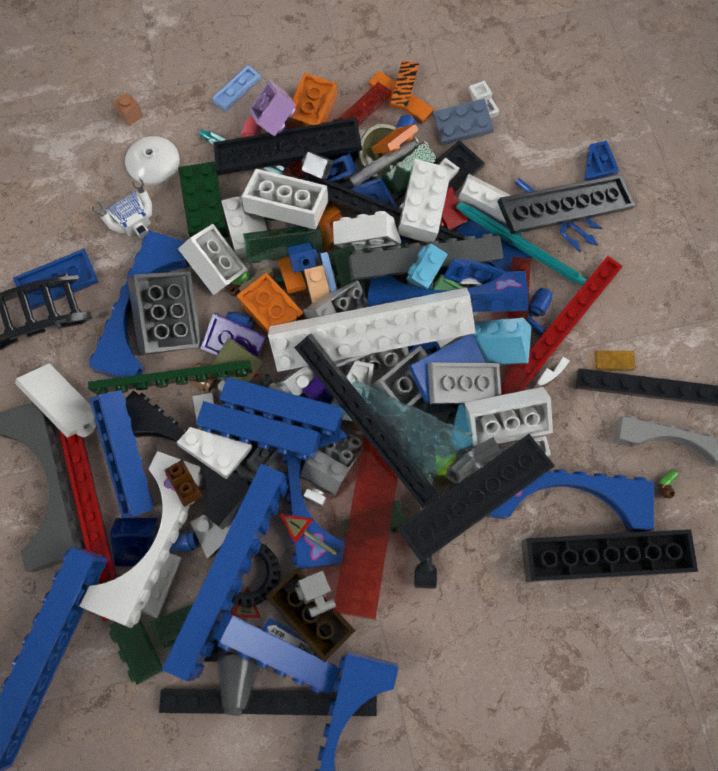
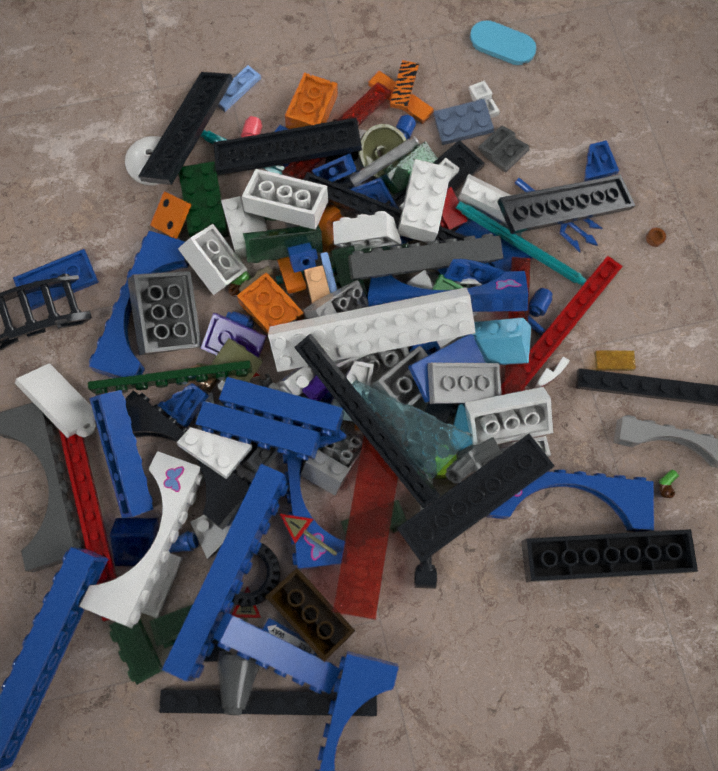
(128, 108): nougat brick -> none
(129, 214): white torso -> none
(170, 215): none -> orange tile
(183, 483): reddish brown slope -> none
(185, 128): none -> black plate
(185, 404): none -> blue wing
(272, 108): lavender brick -> none
(314, 589): light grey brick -> none
(315, 496): white plate -> none
(317, 165): brick -> none
(394, 139): orange plate -> none
(426, 266): medium azure brick -> none
(502, 42): none -> medium azure tile
(503, 148): none -> dark grey slope
(656, 237): none -> dark orange tile

